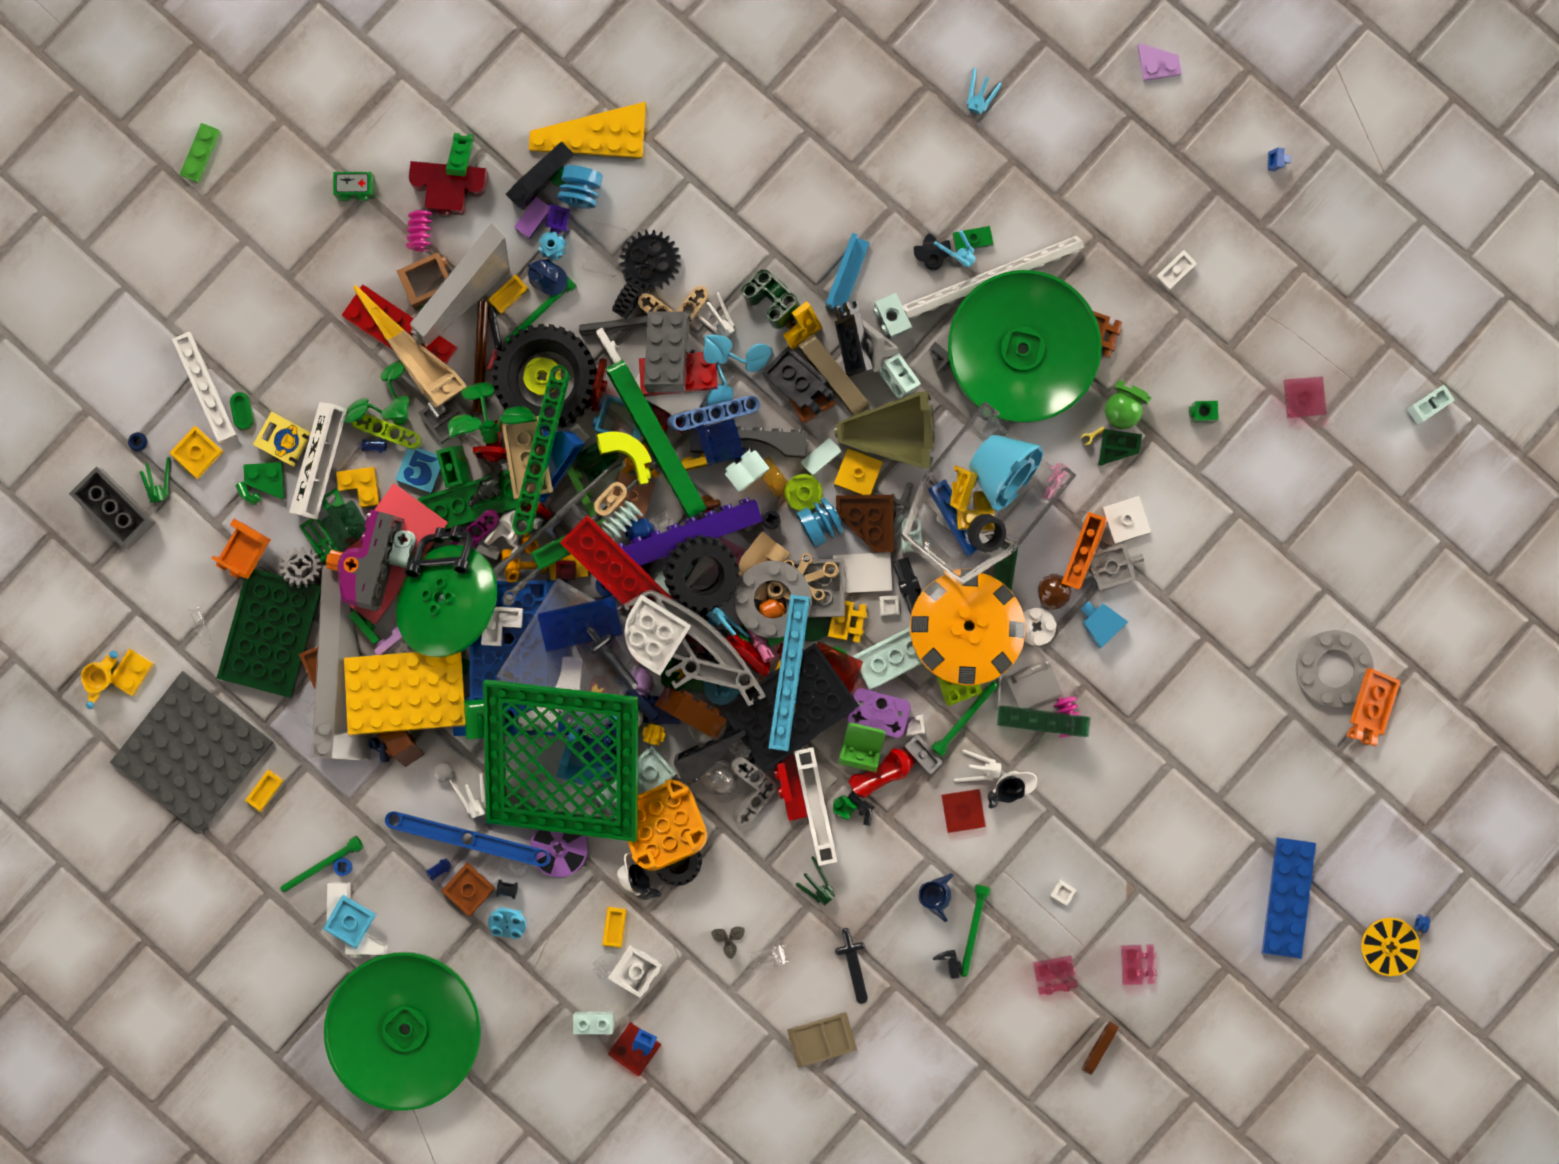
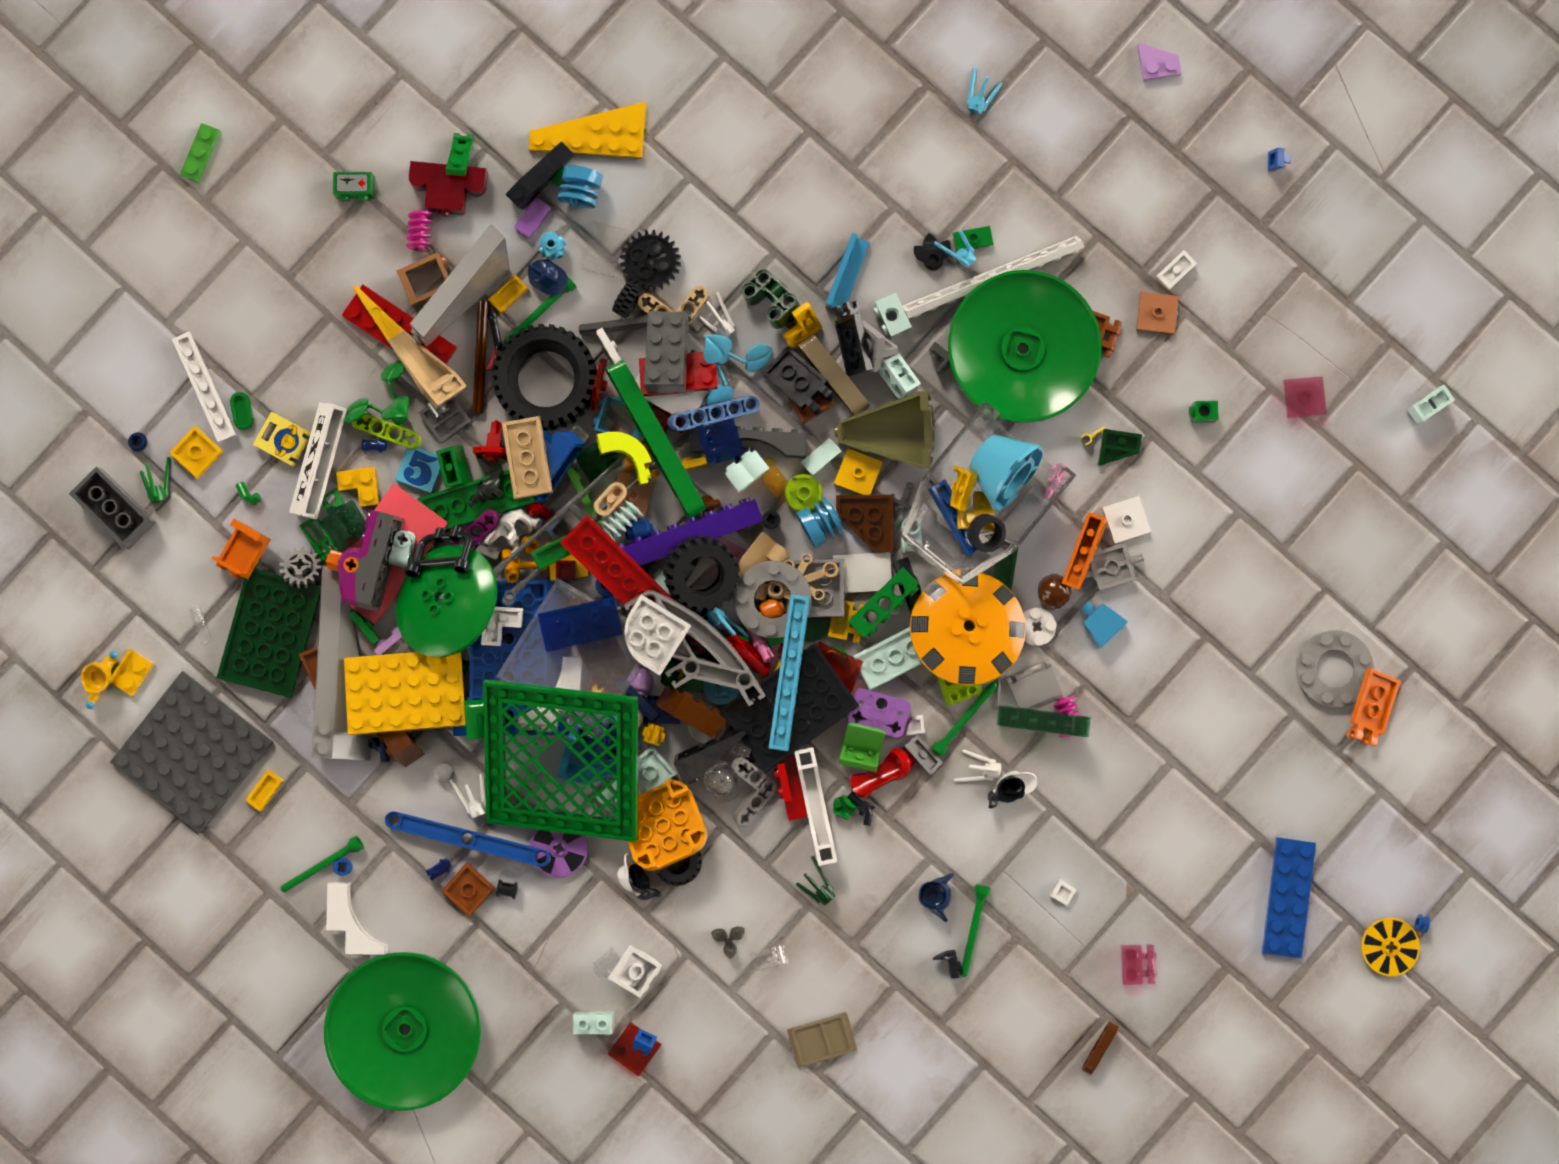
(266, 477): green wing -> none
(349, 921): medium azure tile -> none
(489, 430): green plant -> none
(507, 923): medium azure plate -> none
(531, 374): neon yellow plate -> none
(539, 440): green beam -> none
(557, 219): dark purple bracket -> none
(602, 646): black sword -> none
(614, 927): yellow tile -> none
(662, 521): white tile -> none
(850, 951): black sword -> none
(859, 621): none -> green brick
(963, 810): clear red plate -> none
(1052, 969): clear pink plate -> none
(1125, 407): bright green tile -> none
(1157, 313): none -> nougat plate

